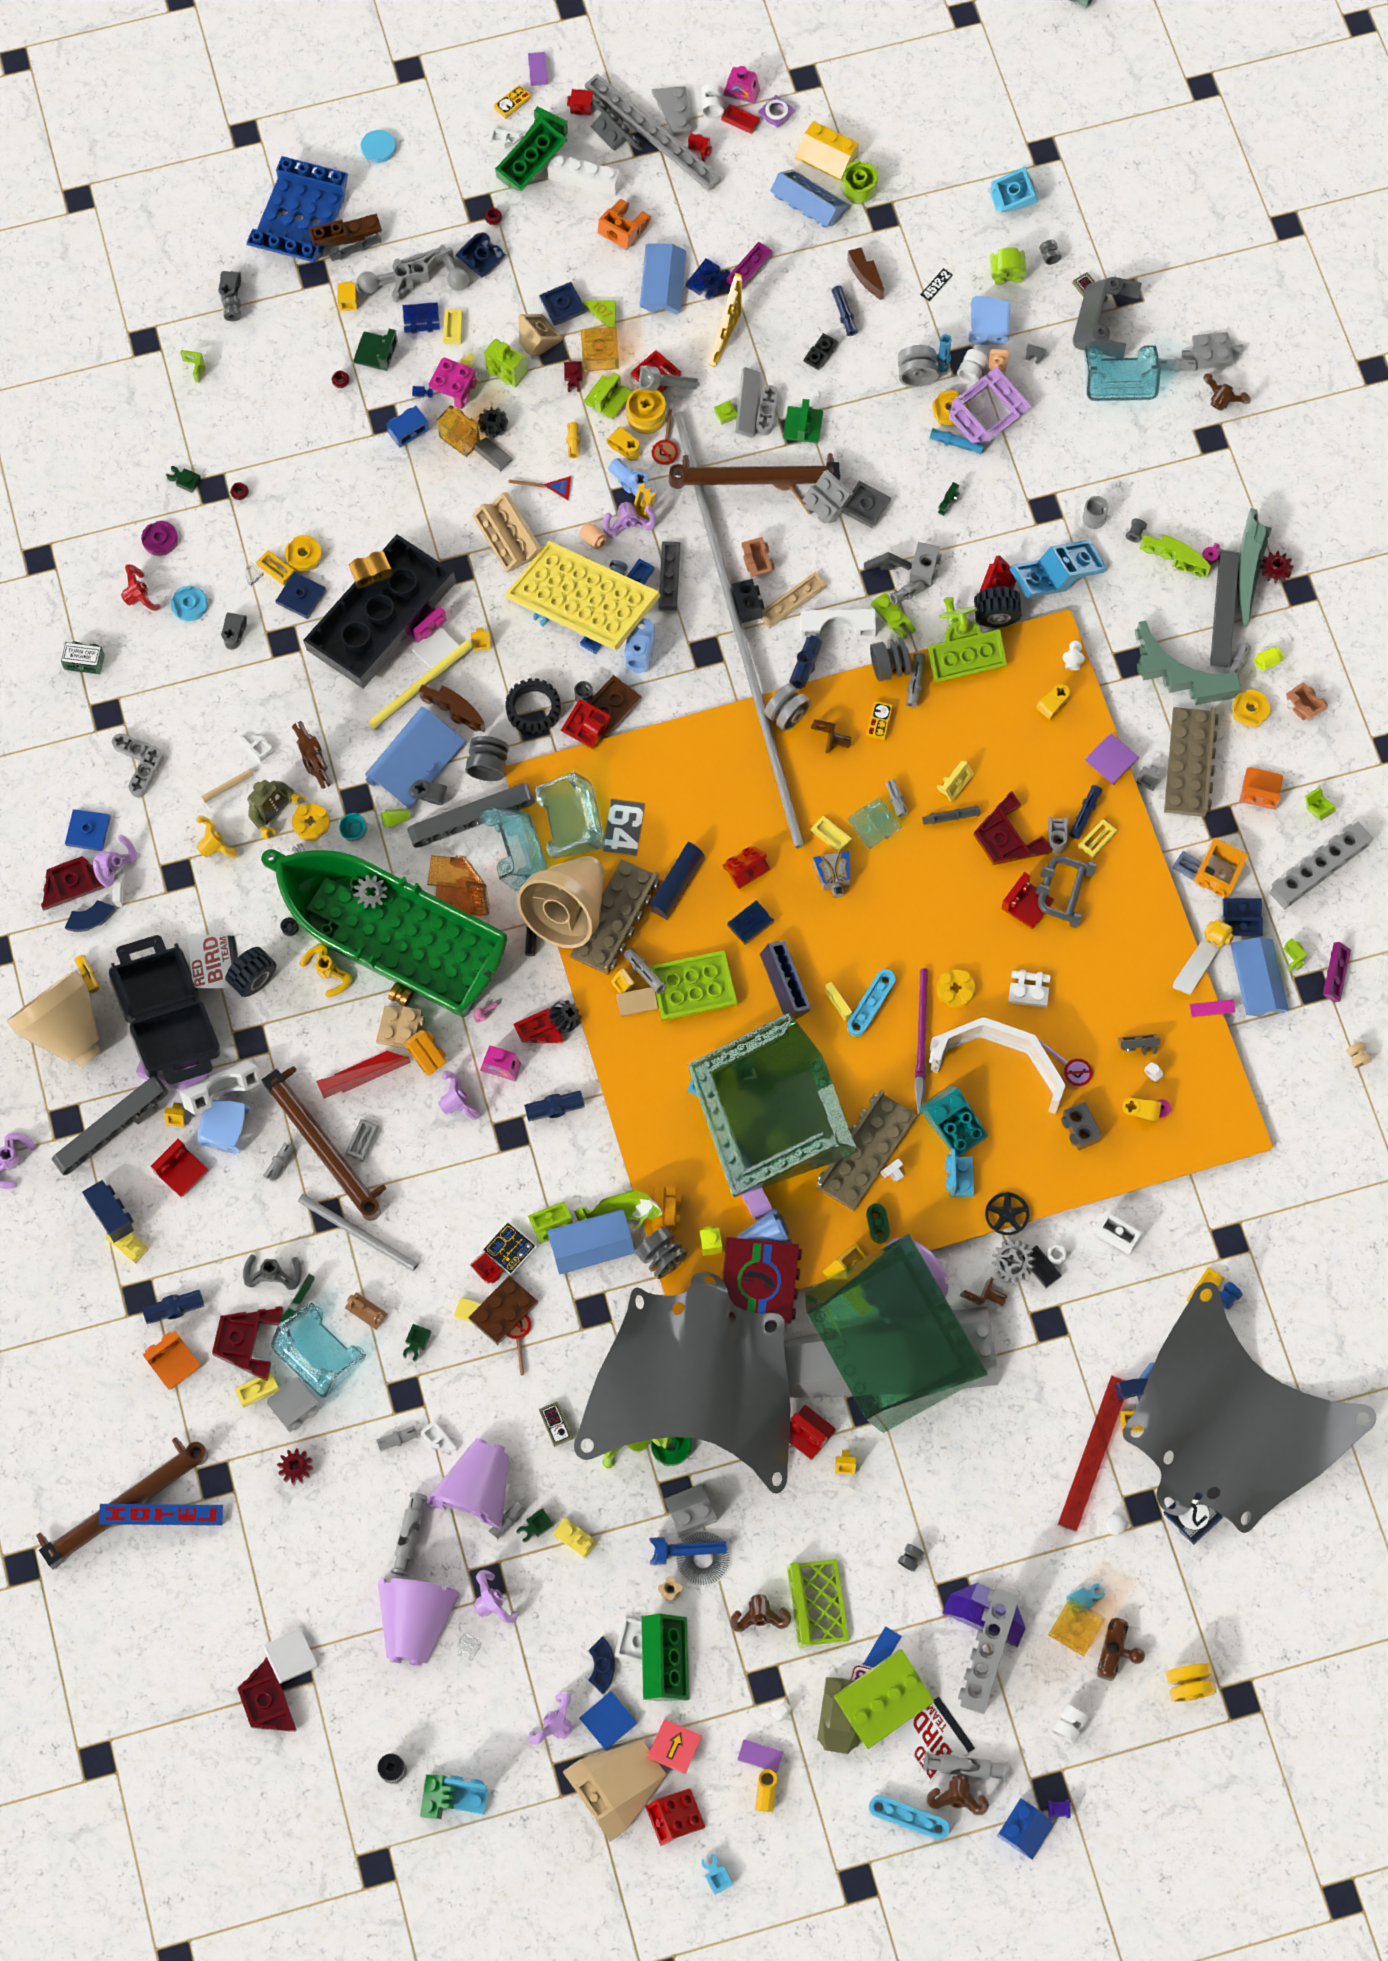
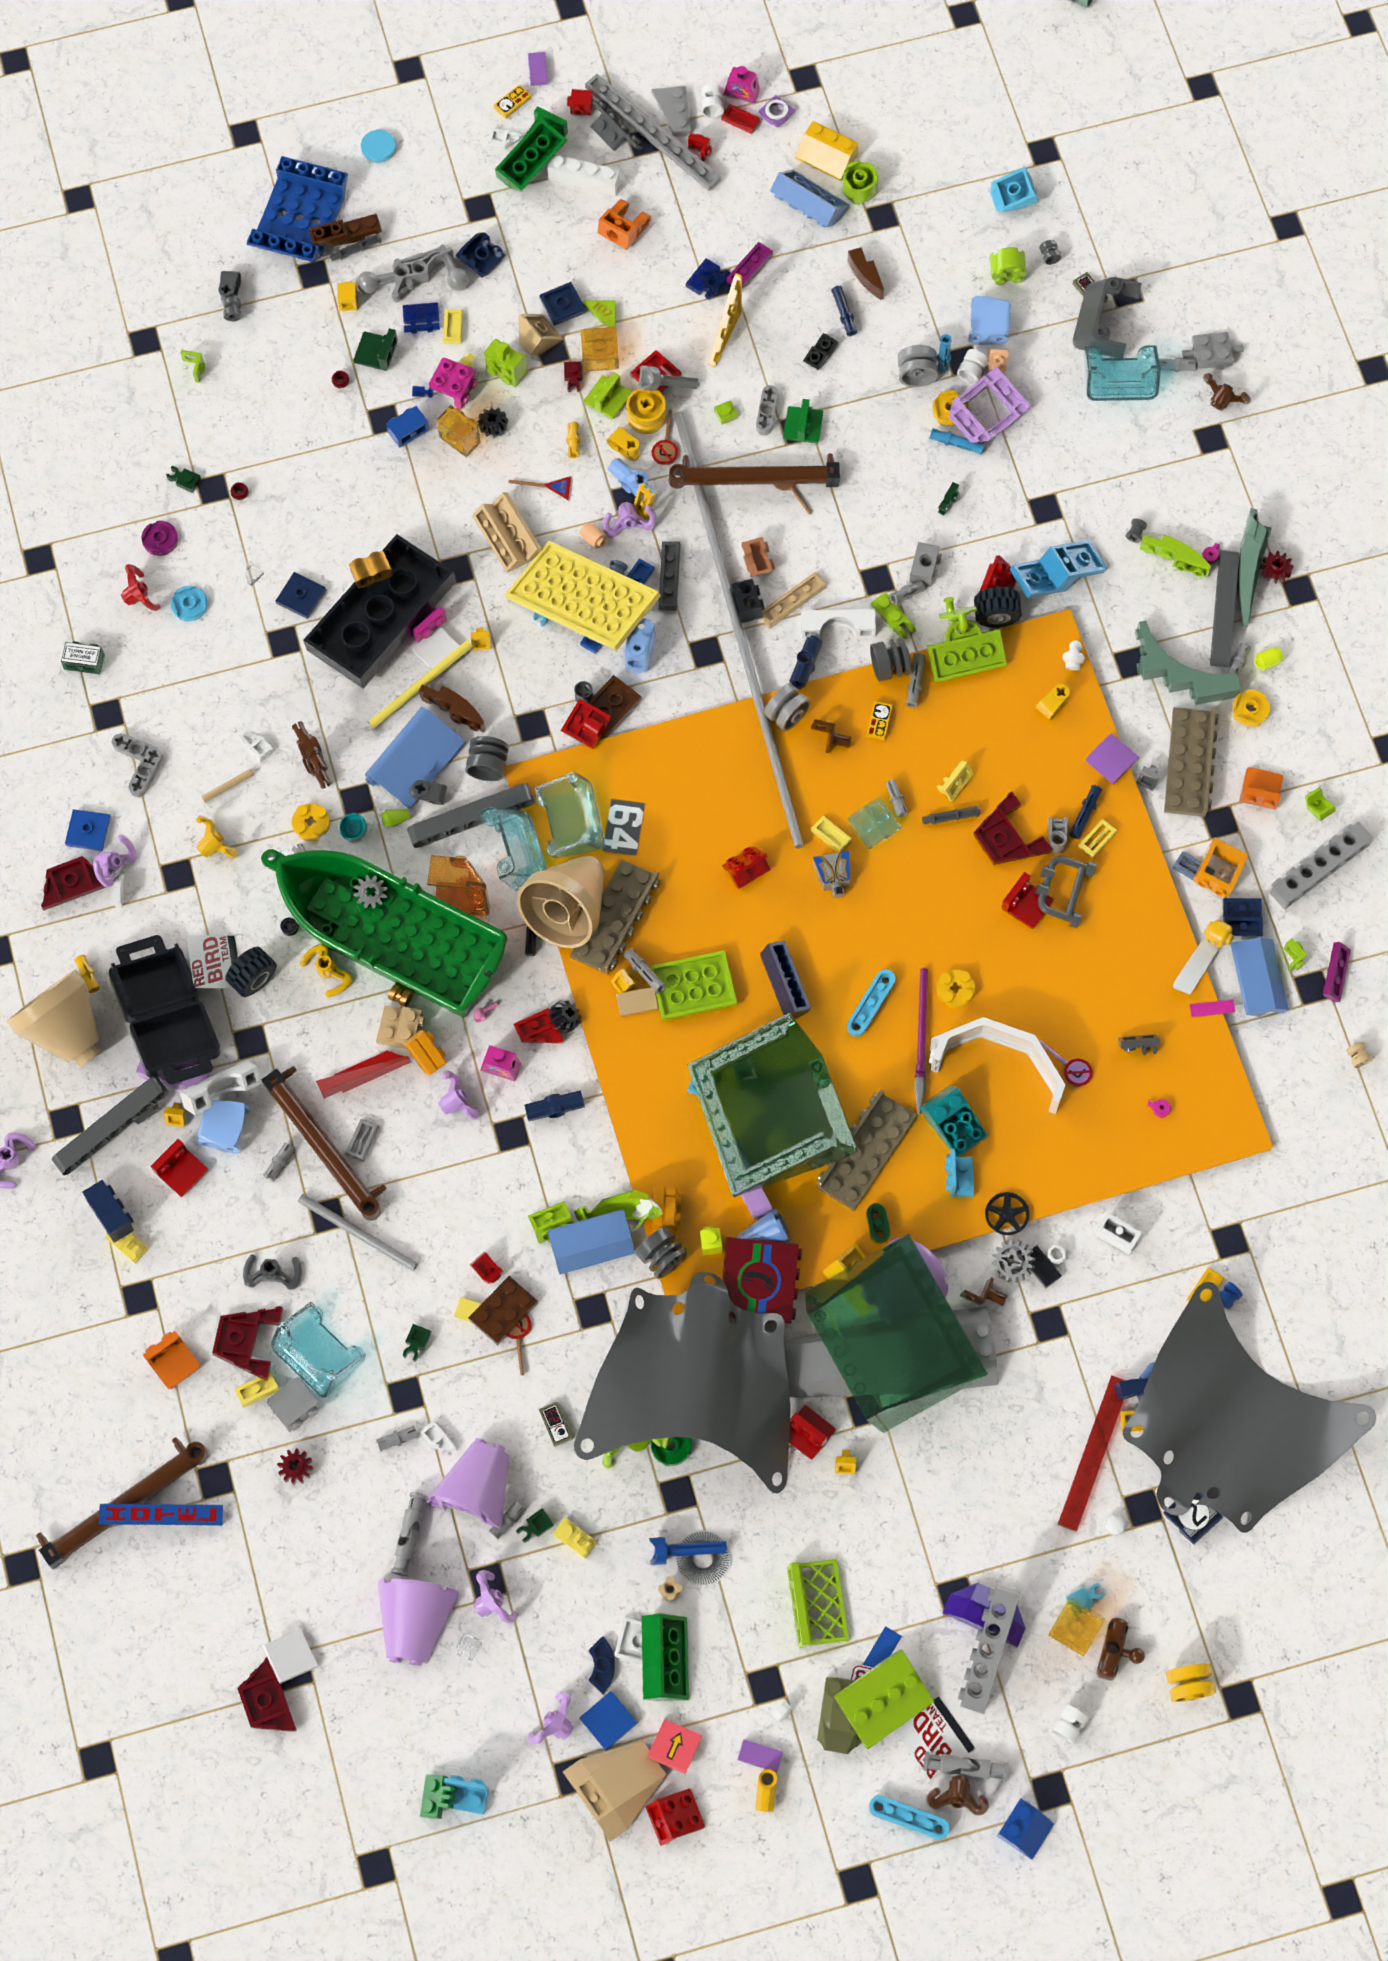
(90, 918): dark blue tile -> none
(173, 1306): dark blue piece -> none
(233, 630): dark grey piece -> none
(267, 801): olive torso -> none
(285, 576): yellow tile -> none
(293, 1306): dark green tile -> none
(306, 562): yellow plate -> none
(365, 1310): medium nougat hinge -> none
(392, 1768): black wheel -> none
(492, 453): dark grey slope -> none
(493, 212): dark red plate -> none
(509, 1248): black tile -> none
(533, 686): black tyre -> none
(663, 278): medium blue slope -> none
(677, 880): dark blue brick -> none
(690, 1510): light grey slope -> none
(718, 1877): medium azure plate -> none
(747, 402): light grey tile -> none
(750, 922): clear blue plate -> none
(760, 1615): reddish brown piece -> none
(827, 497): light grey plate -> none
(838, 1001): light yellow tile -> none
(866, 504): dark grey plate -> none
(887, 562): dark grey tile -> none
(893, 1171): white tile -> none
(911, 1557): dark grey wheel -> none
(936, 284): black sticker -> none
(1026, 994): white plate -> none
(1035, 350): dark grey tile -> none
(1059, 1809): dark purple bush -> none
(1085, 1125): dark grey brick -> none
(1095, 512): light grey wheel -> none
(1145, 1108): yellow piece -> none
(1153, 1072): white tile -> none
(1305, 703): nougat cylinder -> none

